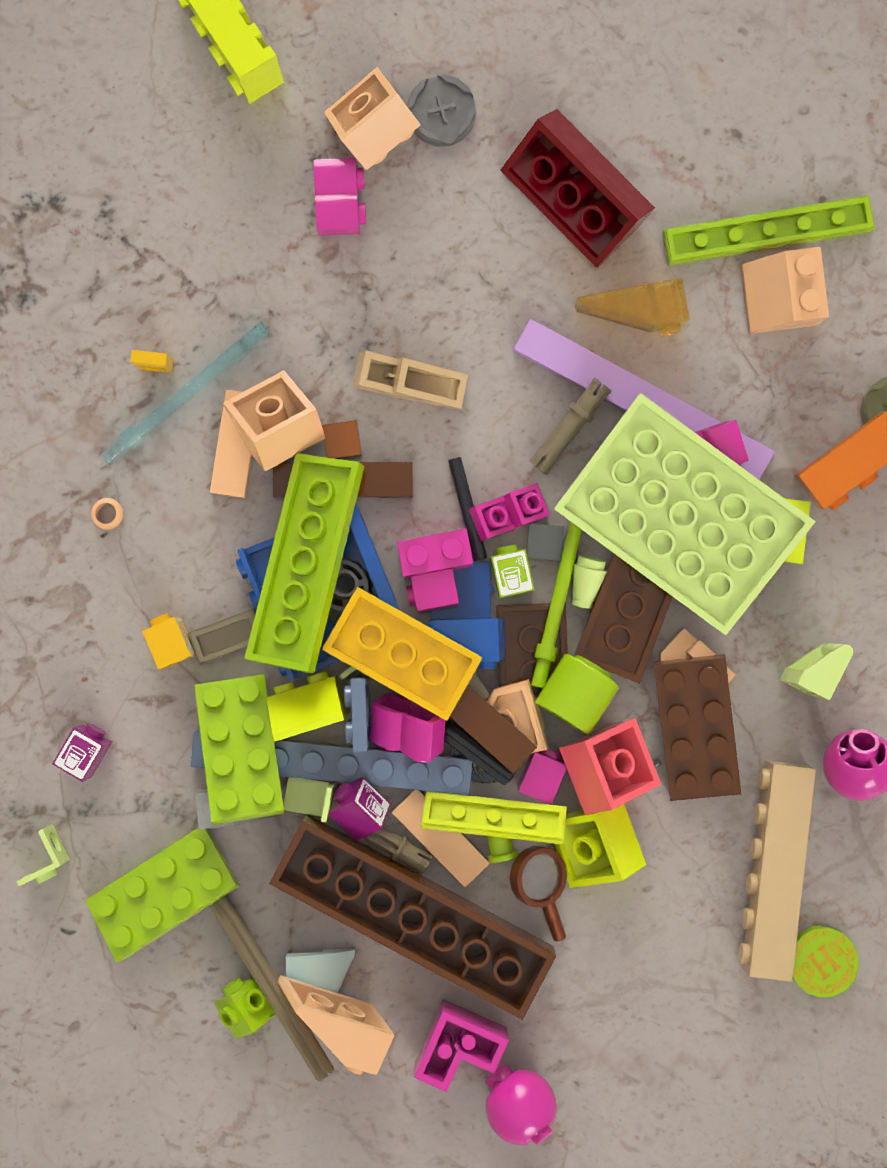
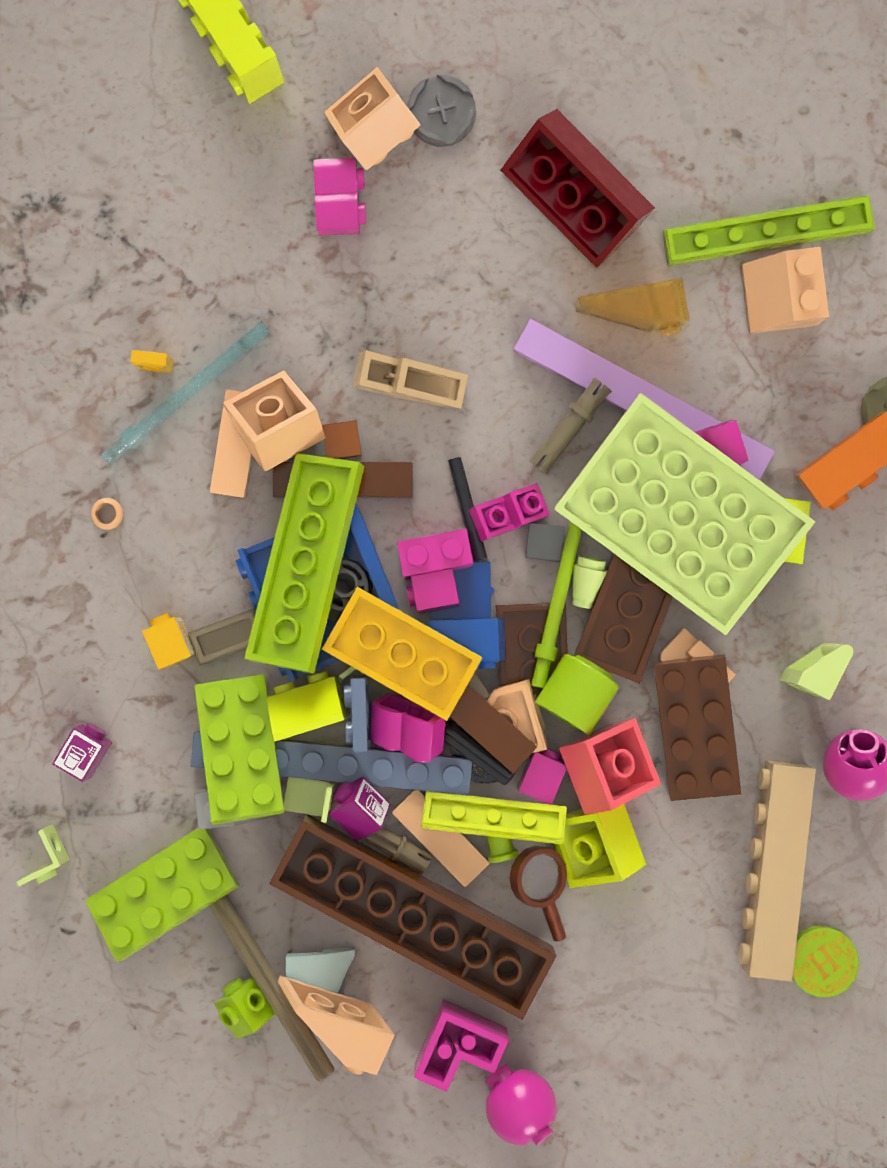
(511, 571): brick -> none

